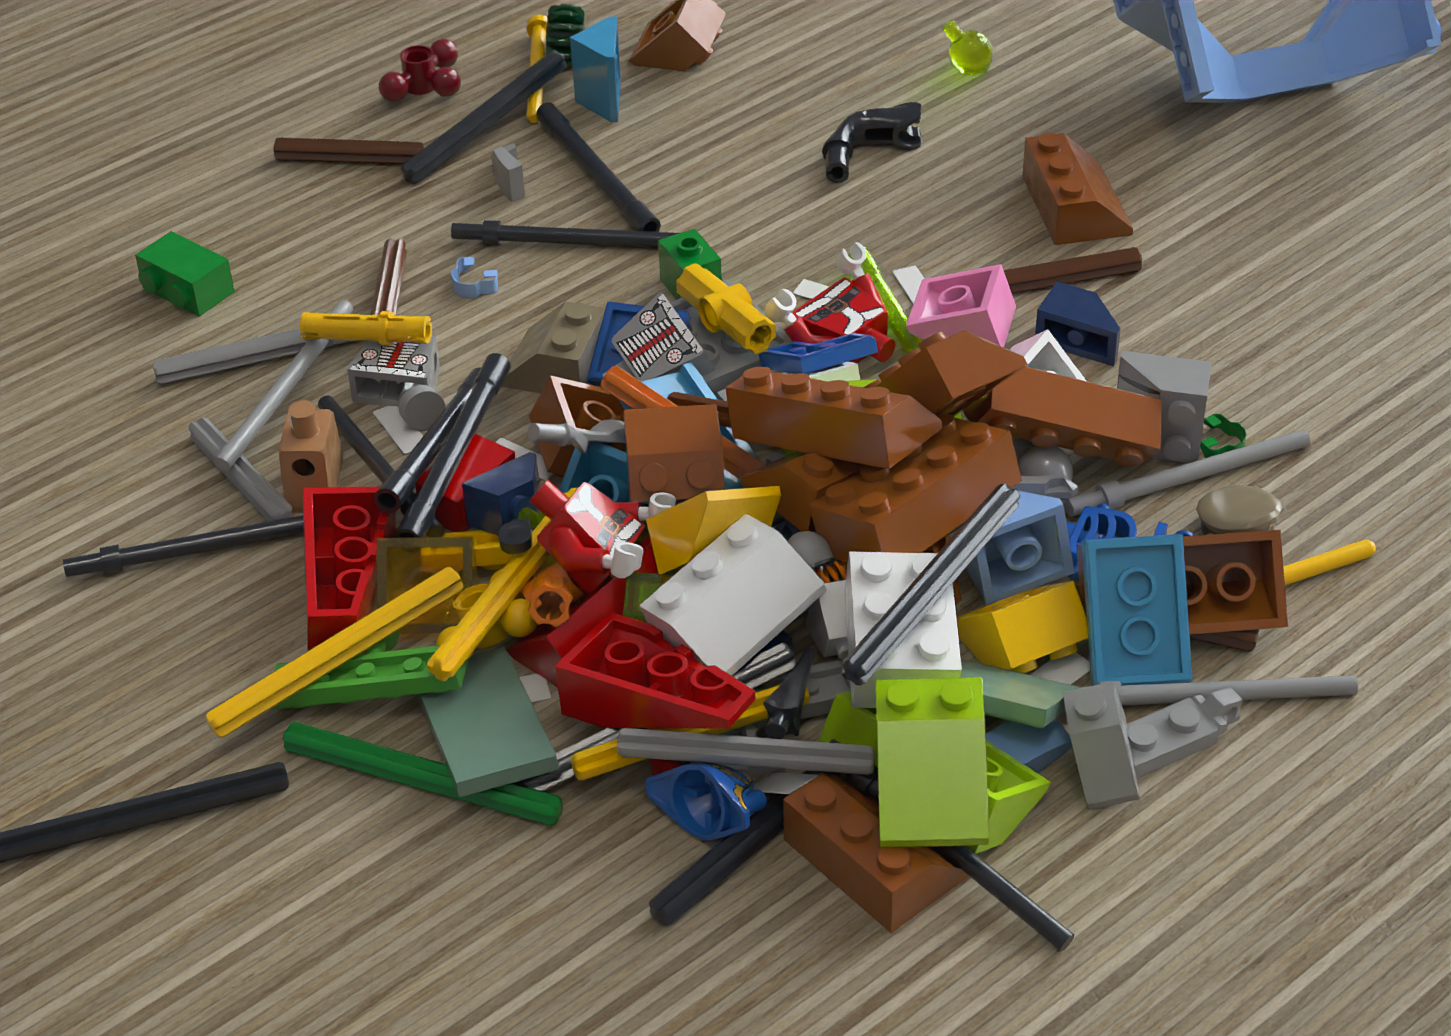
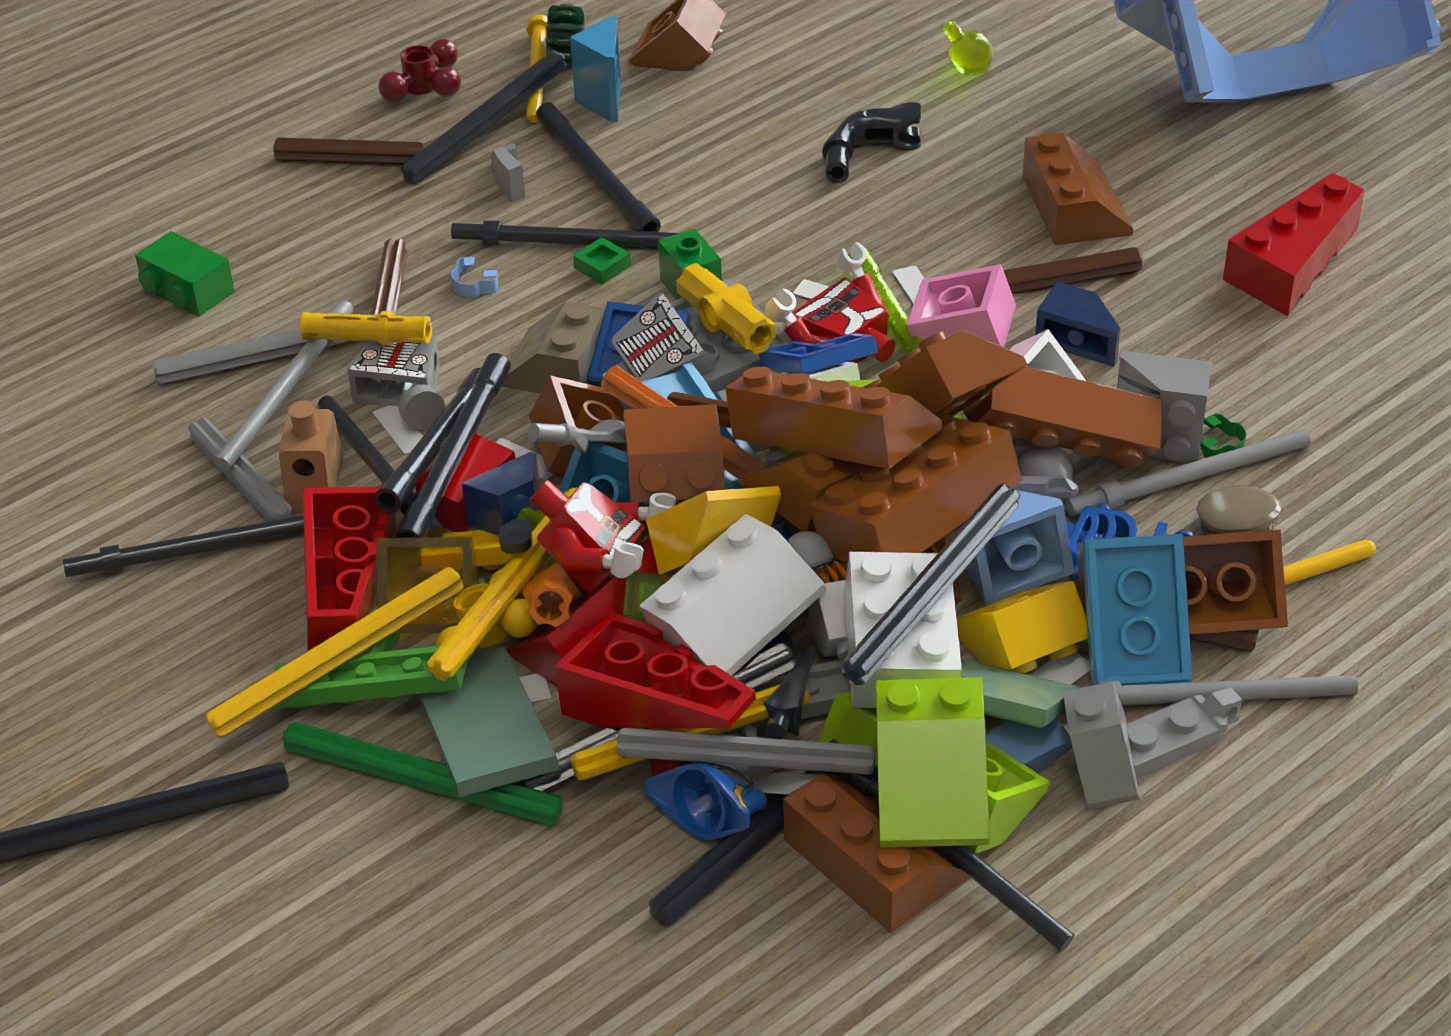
(602, 260): none -> green tile
(1294, 243): none -> red wedge

